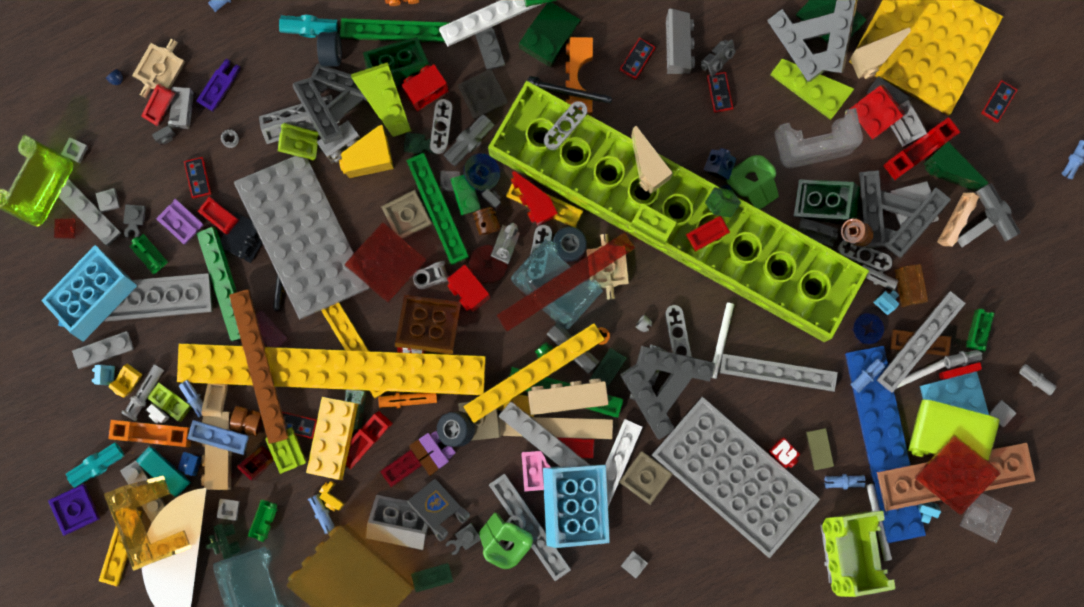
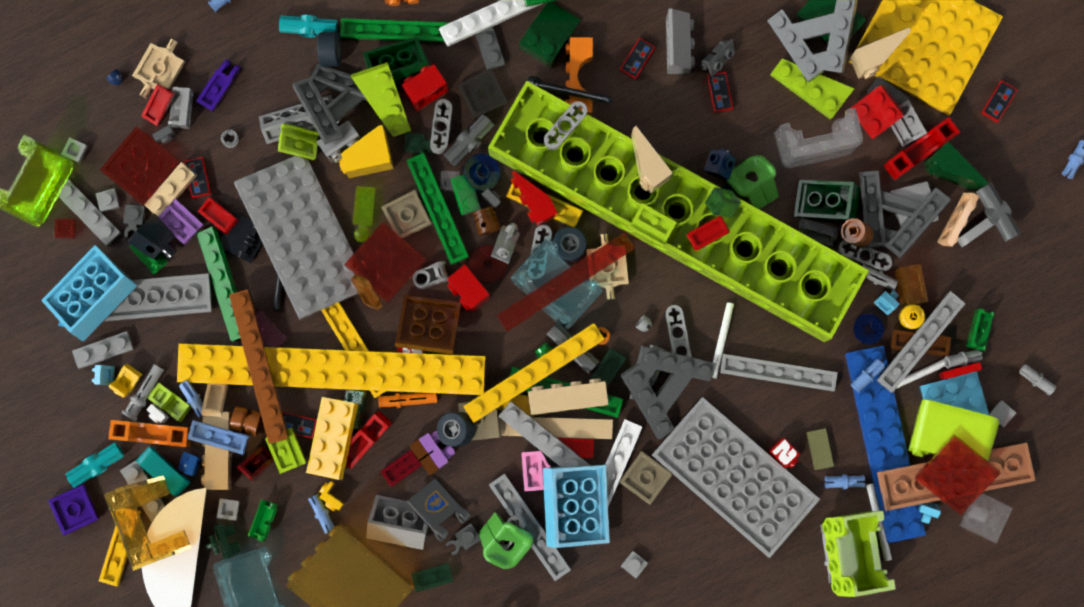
(140, 165): none -> clear red plate
(153, 238): none -> black torso
(171, 189): none -> tan plate
(363, 211): none -> clear neon green plate
(366, 292): none -> clear orange tile
(905, 319): none -> yellow head

